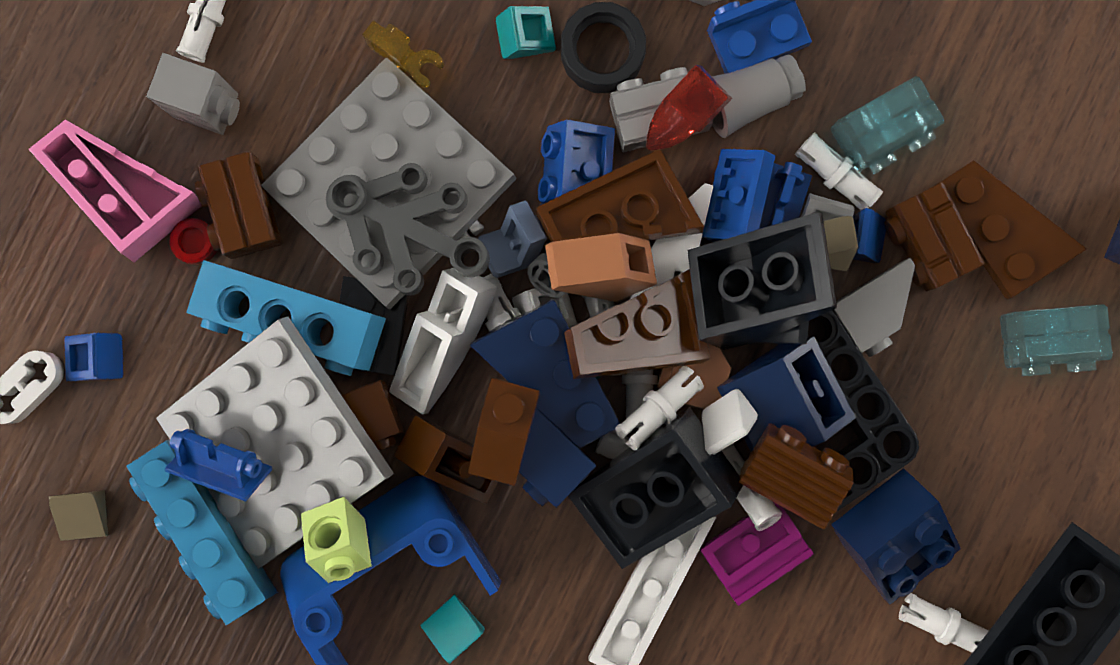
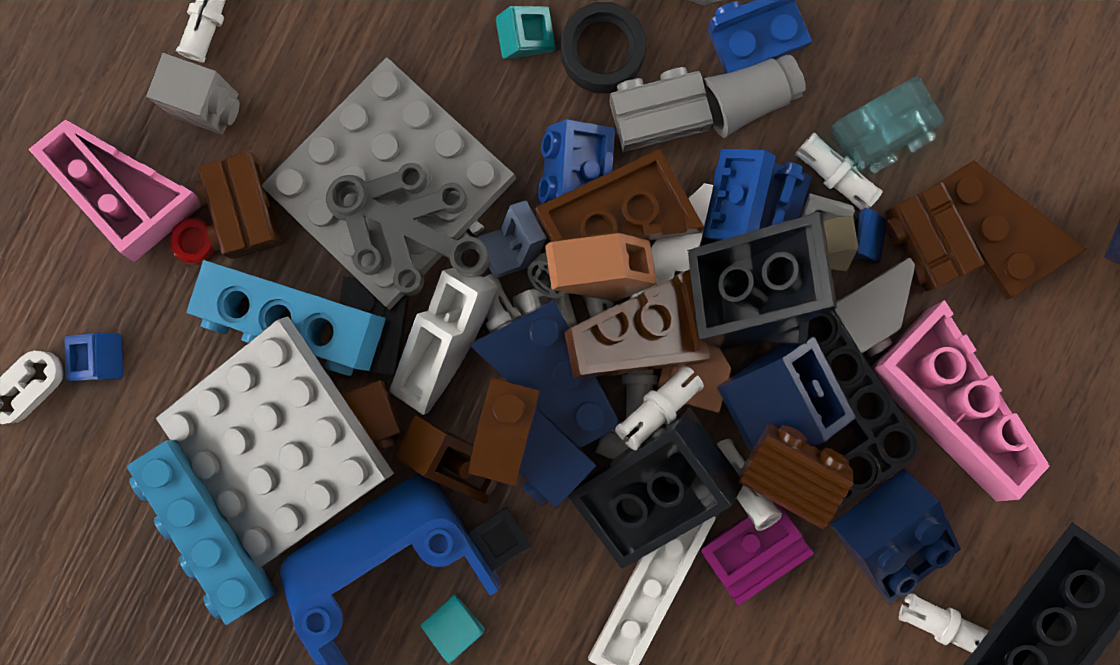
(79, 515): dark tan slope -> none
(216, 467): blue hinge -> none
(335, 540): yellowish green brick -> none
(393, 44): clear yellow plate -> none
(499, 538): none -> black plate
(686, 109): clear red plate -> none
(727, 421): white slope -> none
(955, 401): none -> bright pink wedge
(1056, 337): clear light blue brick -> none

